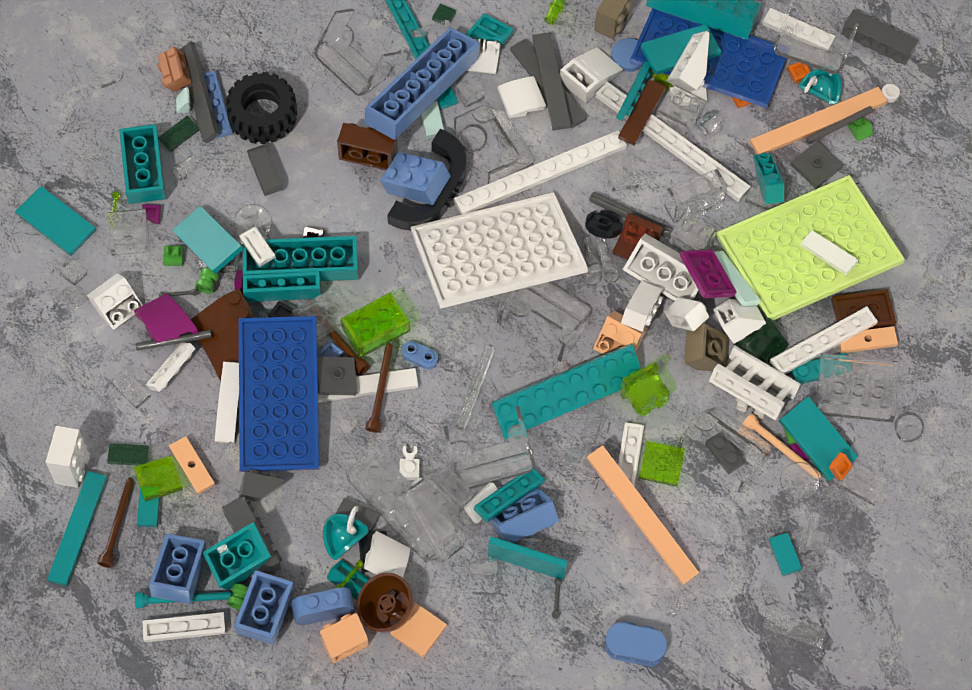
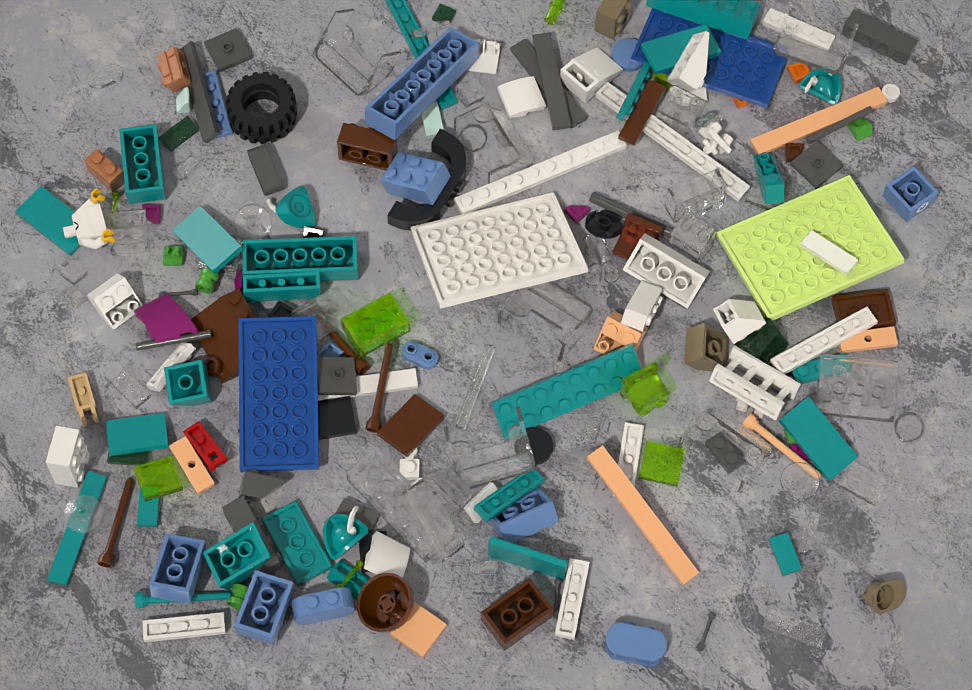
(83, 396): none -> tan hinge
(83, 522): none -> clear dish
(90, 224): none -> torso
(105, 170): none -> nougat brick
(137, 434): none -> teal tile
(188, 384): none -> teal slope
(205, 445): none -> red plate
(214, 366): none -> reddish brown tile
(227, 50): none -> dark grey plate
(228, 404): white slope -> none
(257, 246): white tile -> none
(295, 208): none -> teal hat
(296, 543): none -> teal tile
(336, 418): none -> black tile
(343, 637): light nougat slope -> none
(410, 425): none -> reddish brown tile
(490, 29): teal wing -> none
(517, 614): none -> reddish brown brick
(540, 443): none -> black tile
(572, 599): none -> white plate
(577, 213): none -> magenta tile
(686, 314): white brick -> none
(700, 646): none -> dark grey hinge
(708, 273): magenta tile -> none
(713, 142): none -> white hips
(744, 294): light aqua tile -> none
(793, 150): none -> reddish brown tile
(840, 466): orange plate -> none
(885, 595): none -> dark tan piece
(910, 194): none -> medium blue brick

